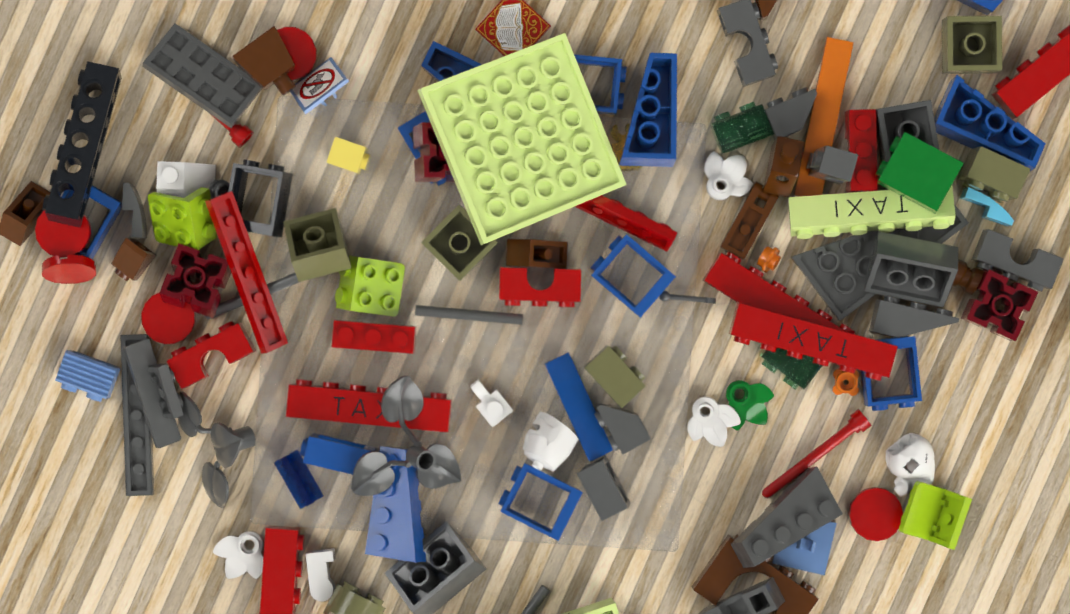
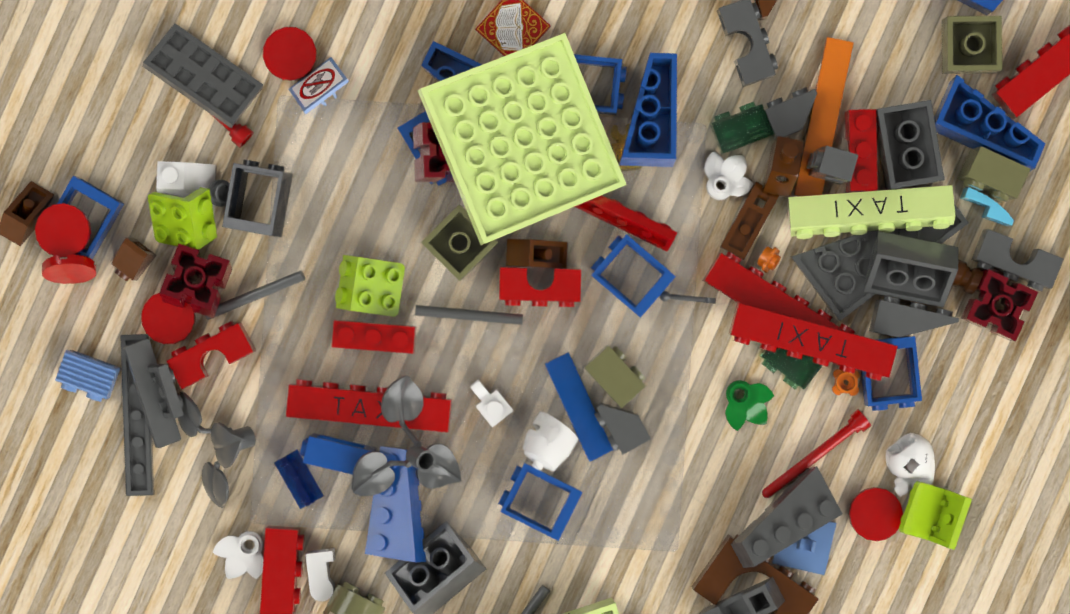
(72, 209): black brick -> none
(132, 202): dark grey slope -> none
(246, 272): red plate -> none
(267, 62): reddish brown torso -> none
(317, 245): olive brick -> none
(348, 155): light yellow brick -> none
(603, 488): dark grey hinge -> none
(713, 425): white plate -> none
(918, 172): green brick -> none

